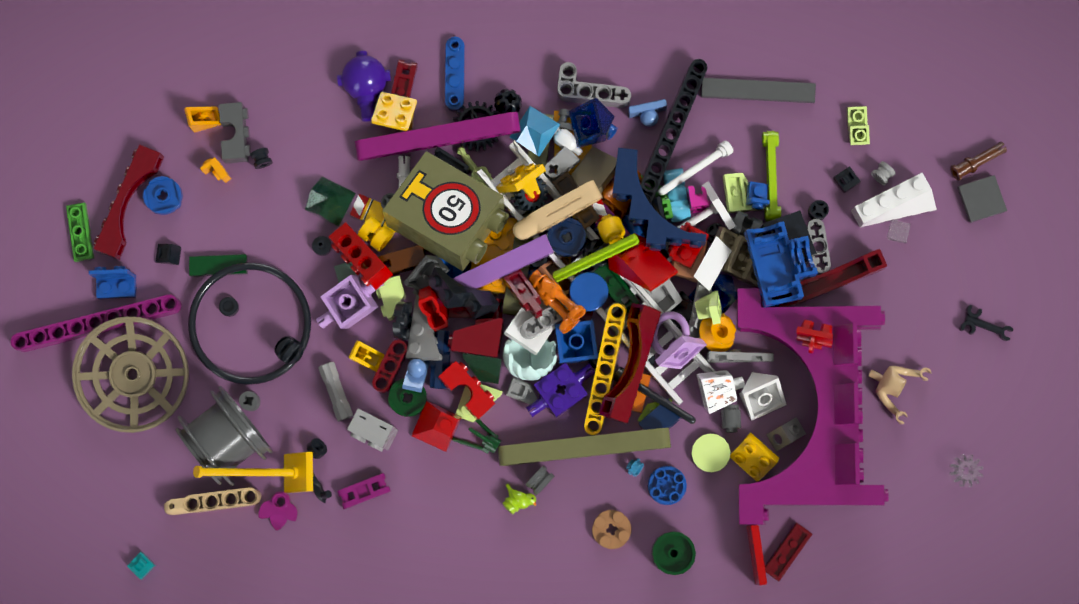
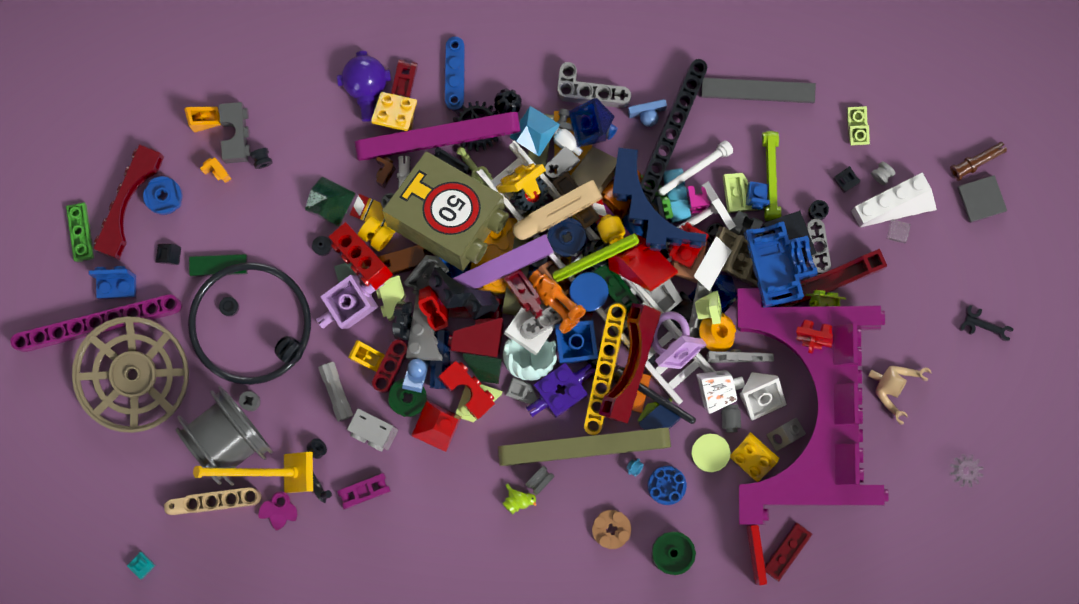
(384, 175): none -> reddish brown bracket
(490, 441): dark green plant -> none
(820, 299): none -> lime hinge

